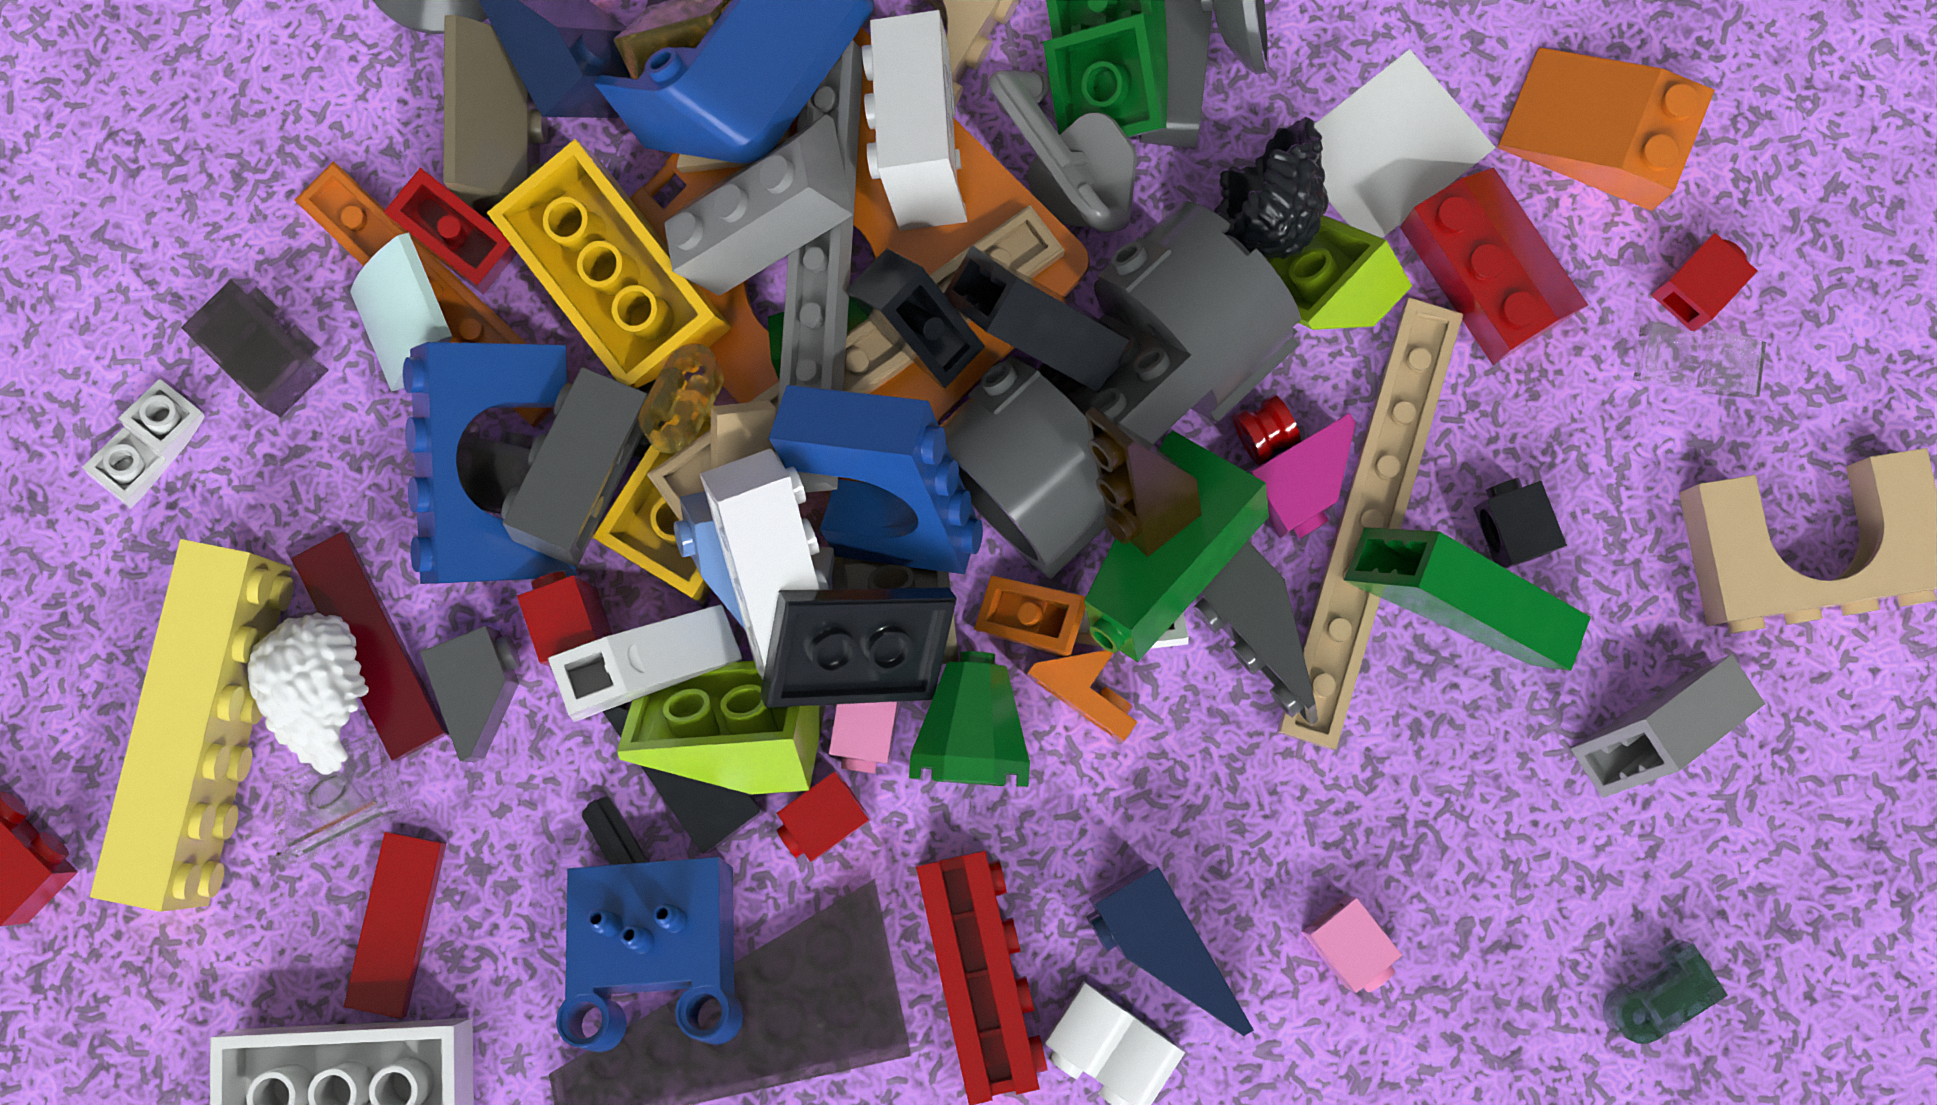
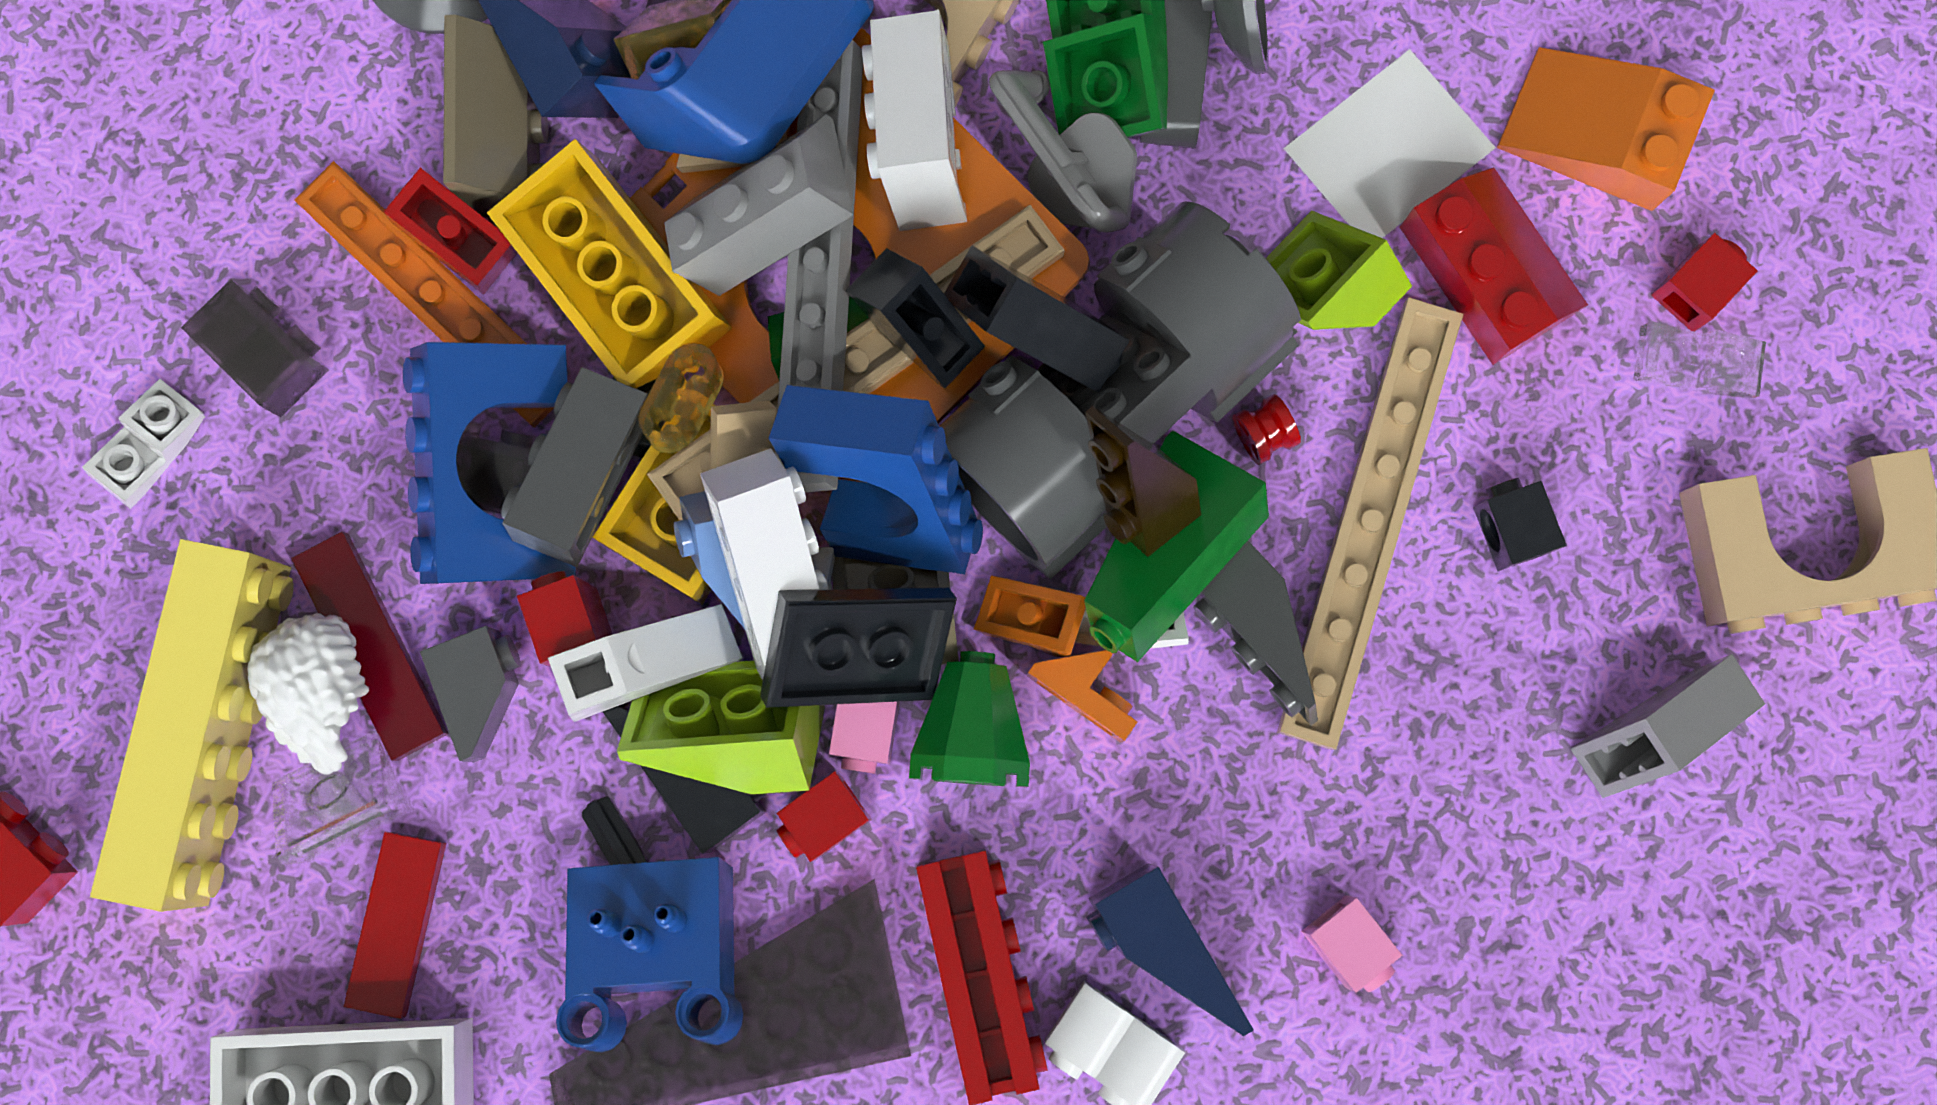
(397, 306): light aqua slope -> none
(1281, 198): black piece -> none
(1307, 479): dark pink slope -> none
(1468, 595): green slope -> none
(1665, 998): leg -> none

